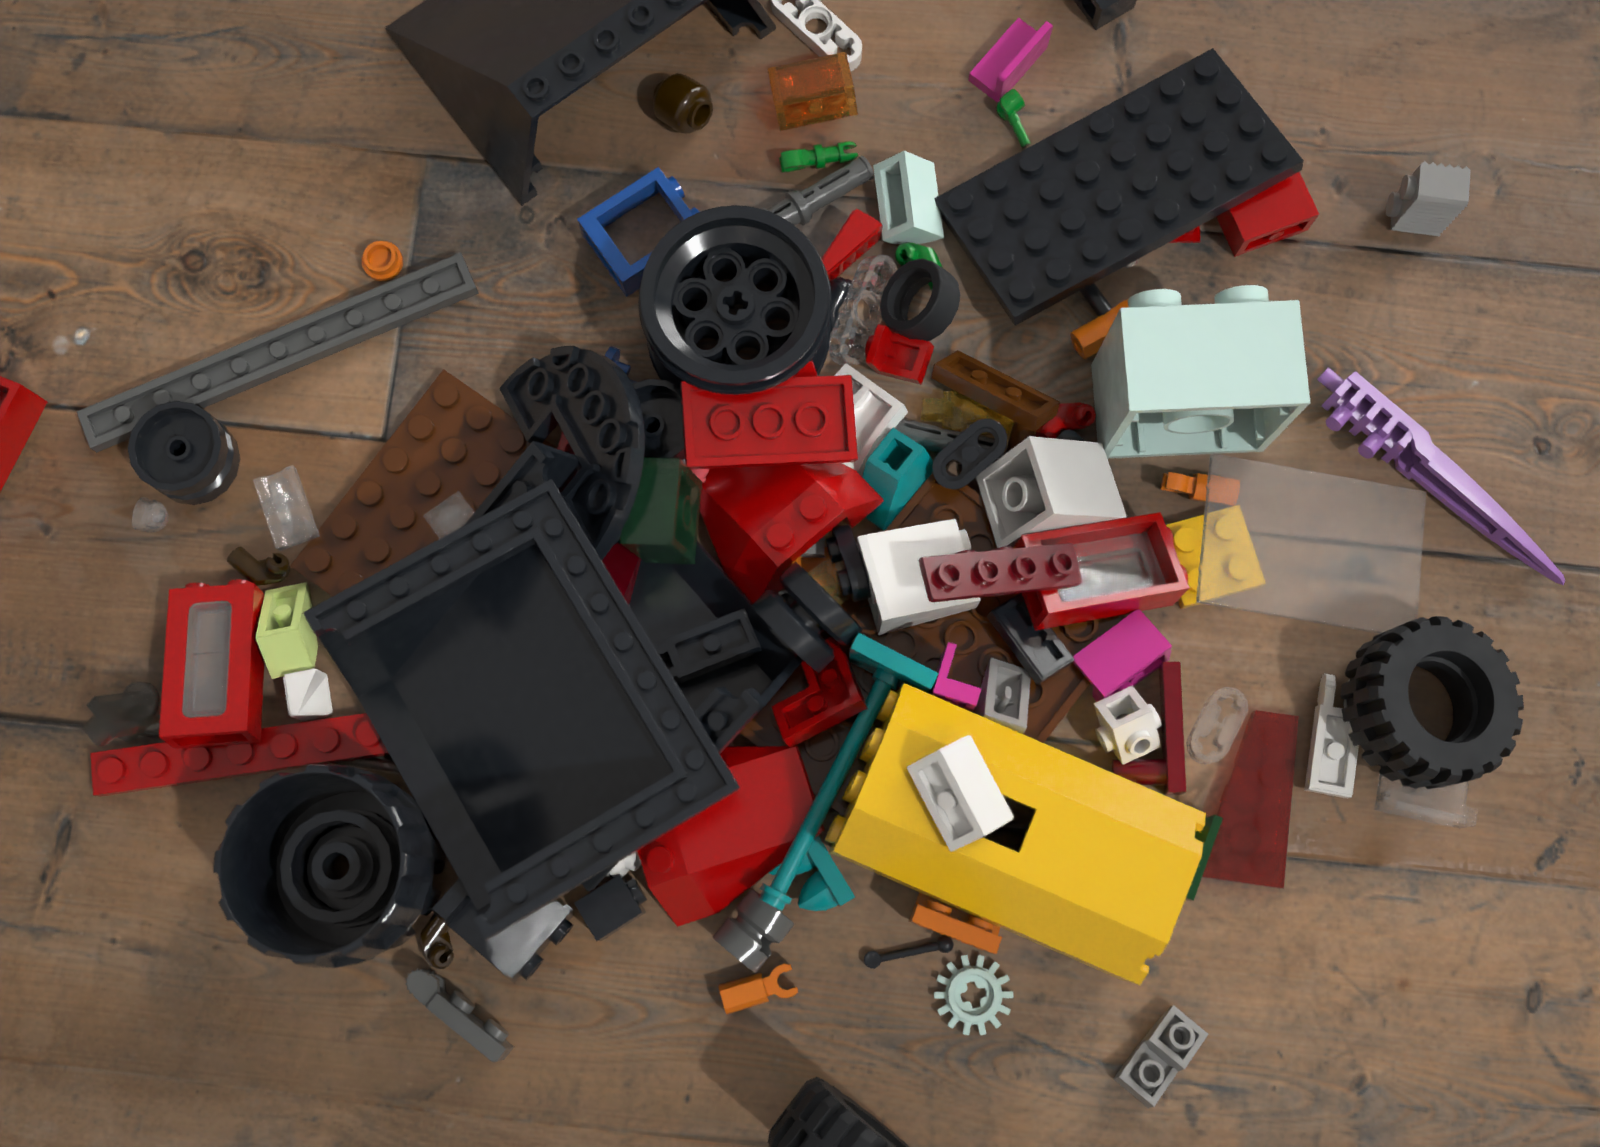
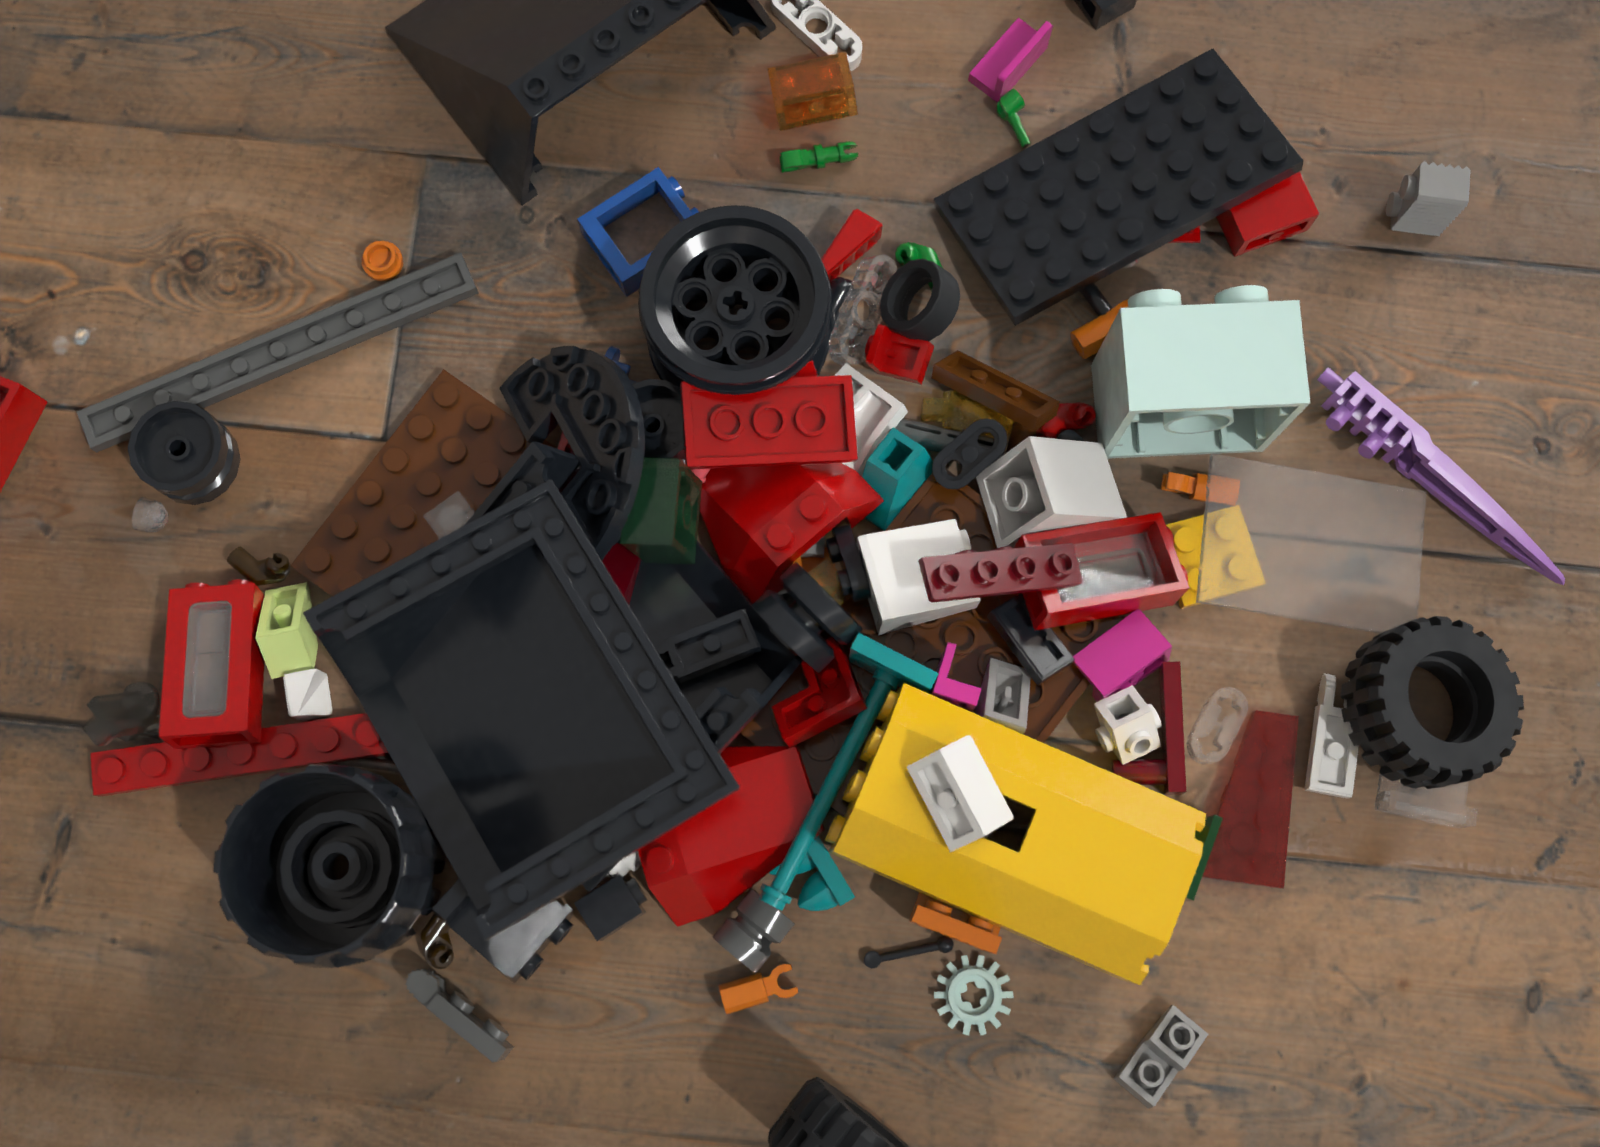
(286, 508): clear hips -> none
(682, 103): dark brown head -> none
(801, 205): dark grey pin -> none
(907, 199): light aqua brick -> none

